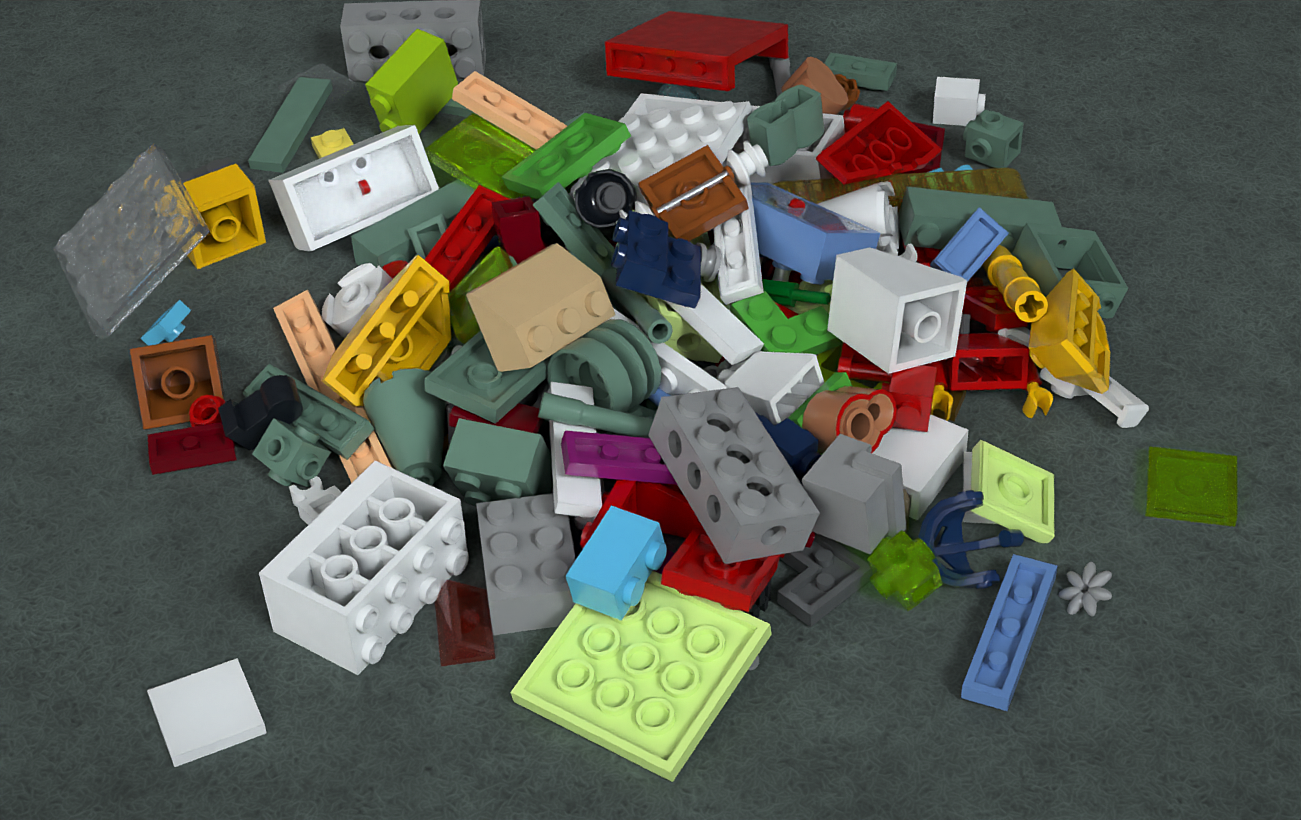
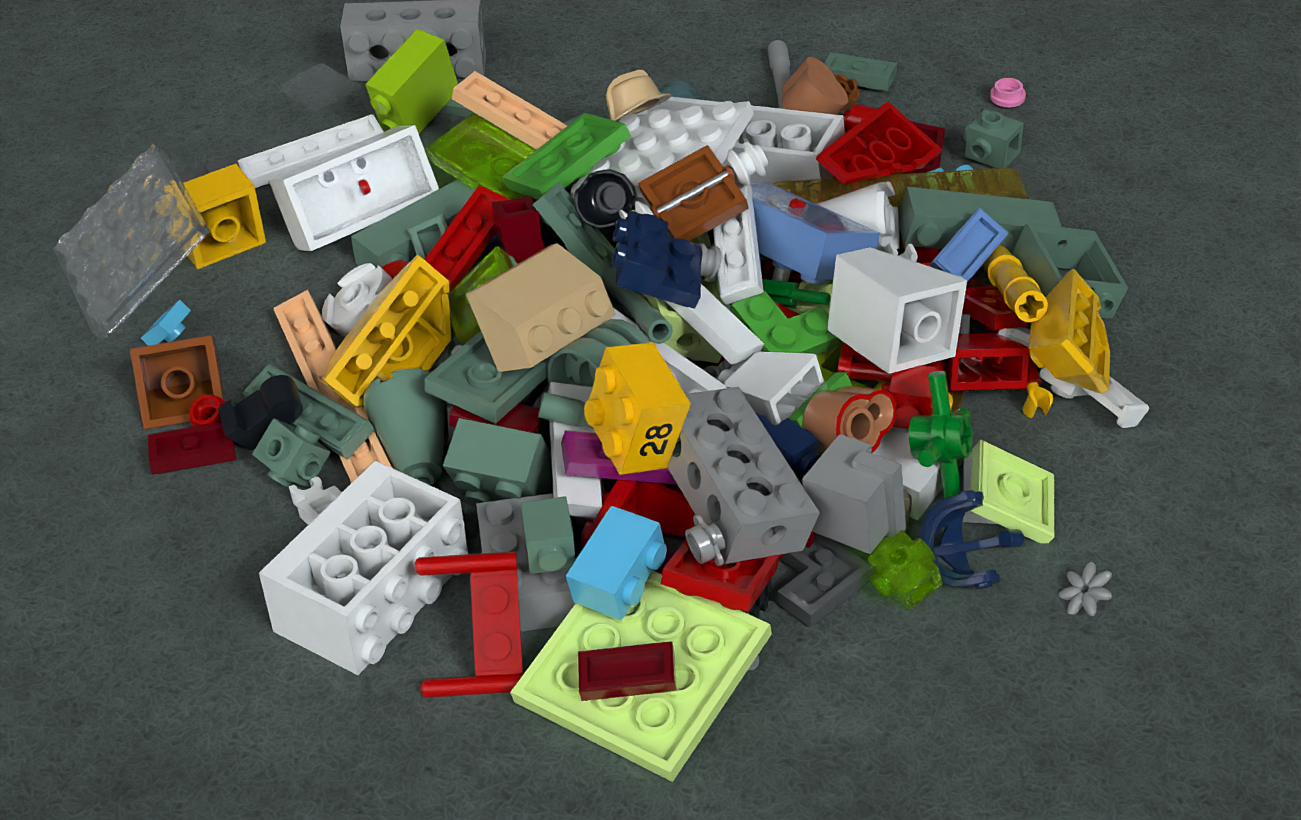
(206, 712): white tile -> none
(289, 156): none -> white tile
(290, 124): sand green tile -> none
(463, 624): clear red slope -> none
(494, 623): none -> red plate
(548, 534): none -> sand green brick
(627, 671): none -> dark red tile
(632, 94): none -> tan piece
(636, 408): none -> yellow brick
(693, 49): red panel -> none
(705, 541): none -> light grey plate
(787, 123): sand green brick -> none
(942, 435): none -> green bar
(957, 101): white brick -> none
(1008, 93): none -> bright pink plate
(1009, 633): medium blue plate -> none
(1191, 486): clear neon green tile -> none

